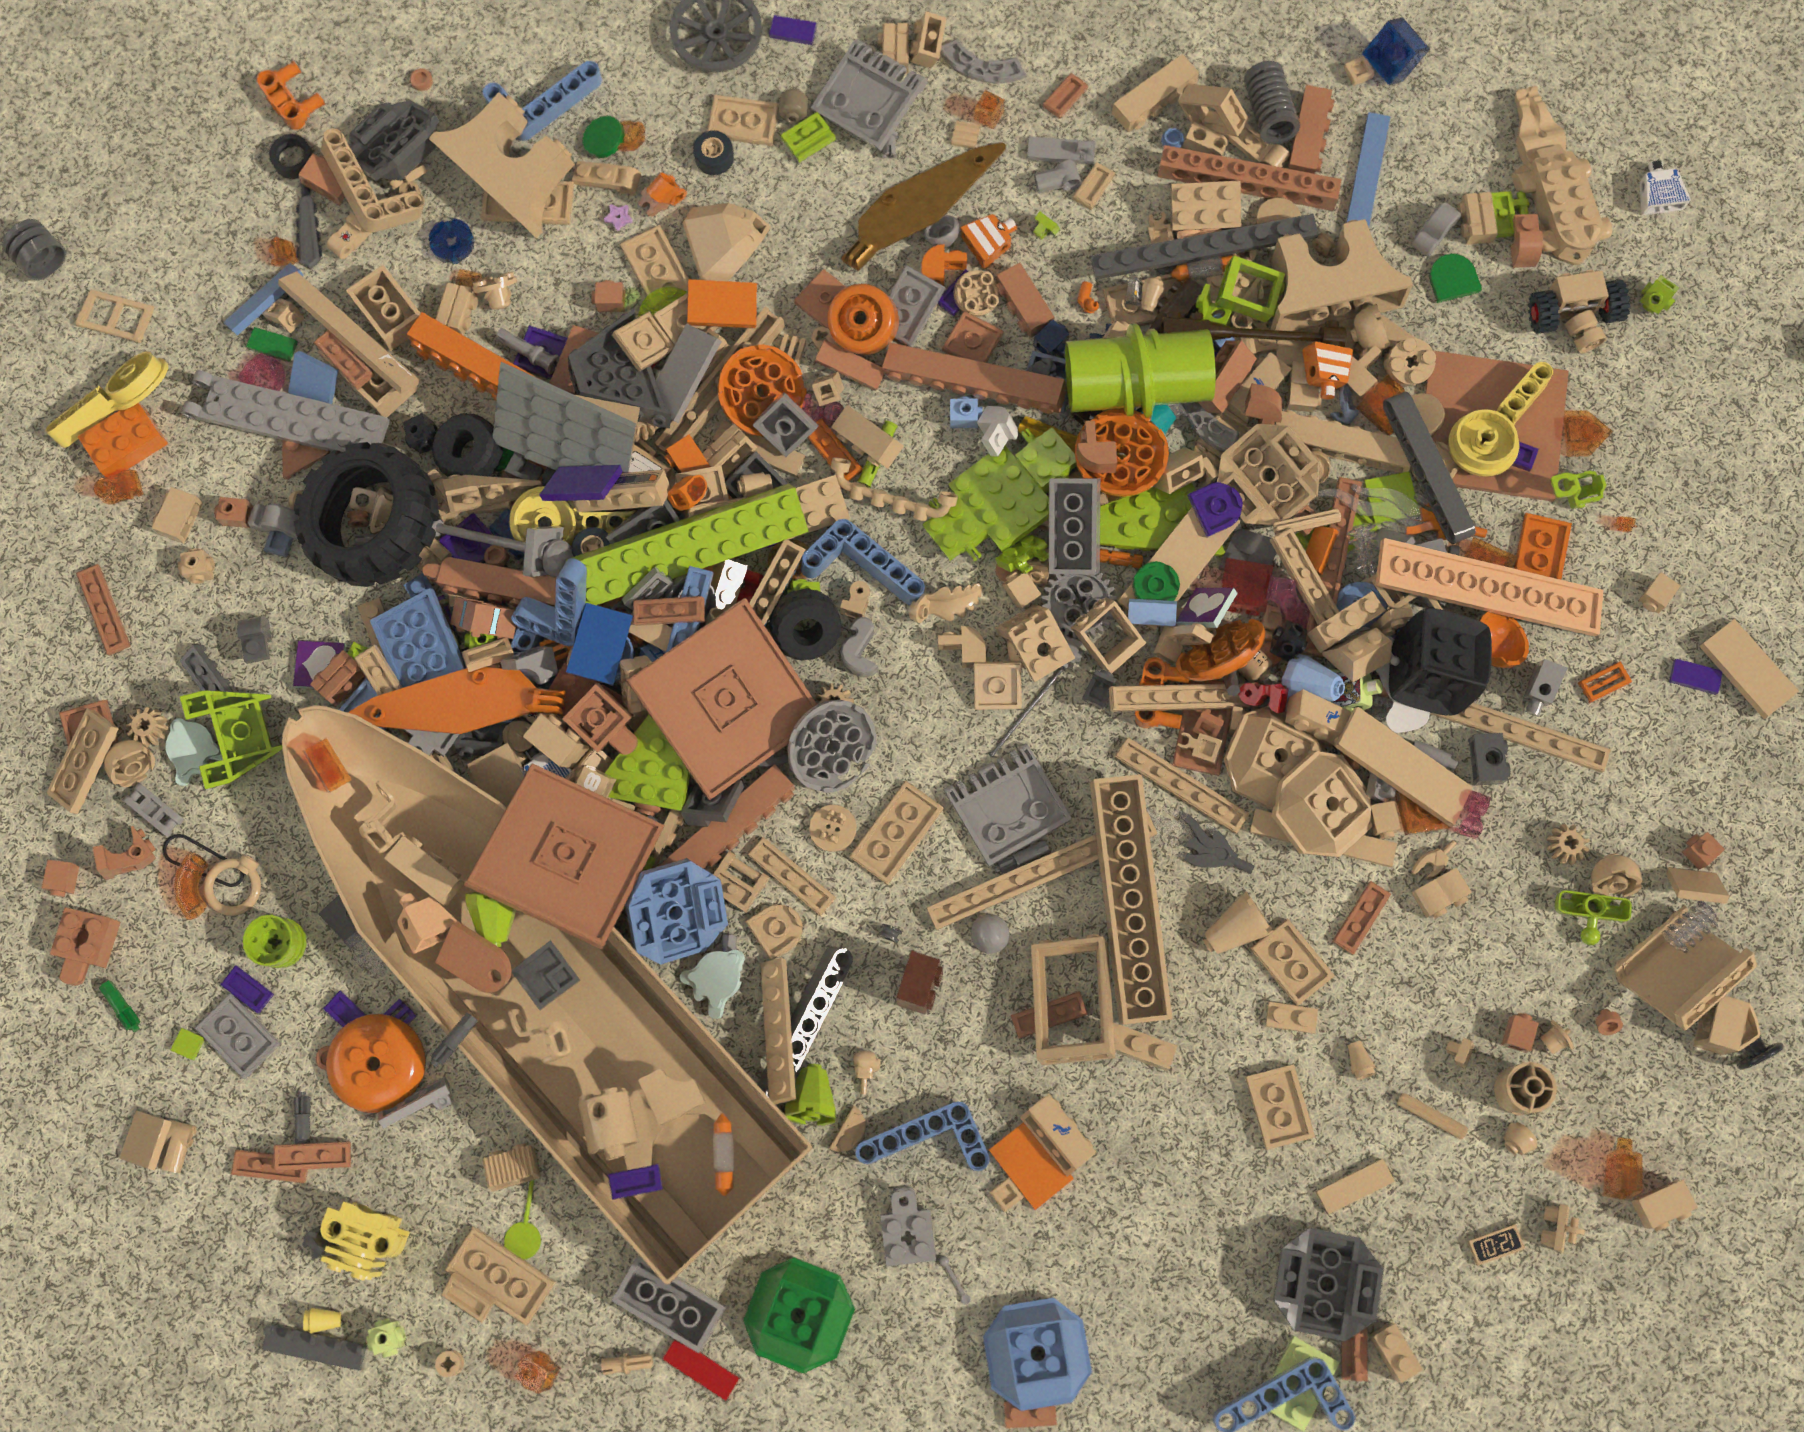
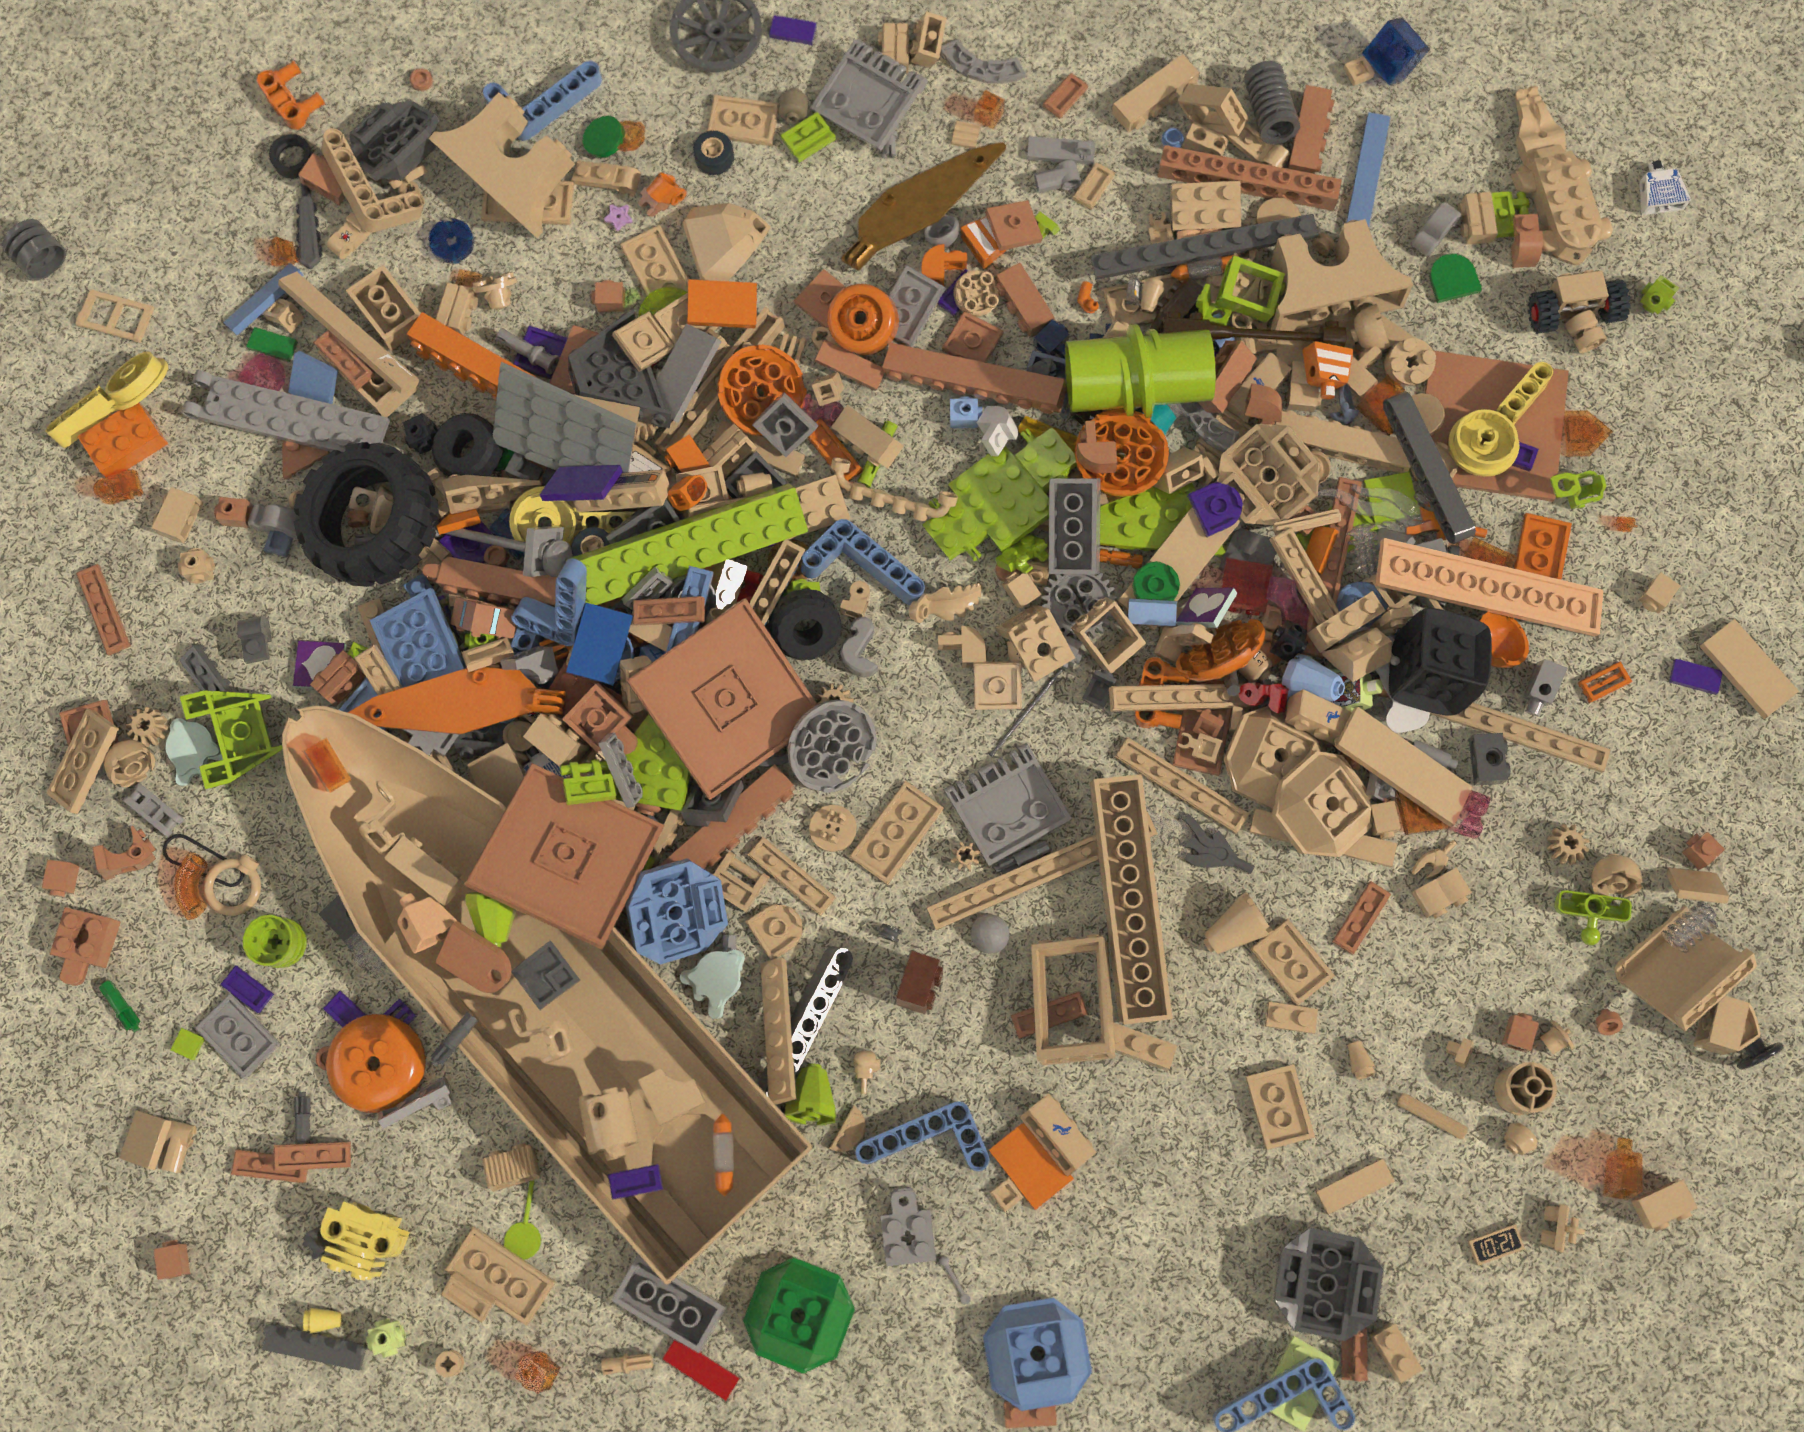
(171, 1260): none -> nougat brick
(458, 521): none -> orange tile
(588, 788): none -> lime plate
(621, 769): none -> light grey tile
(962, 850): none -> tan gear
(1013, 225): none -> nougat plate

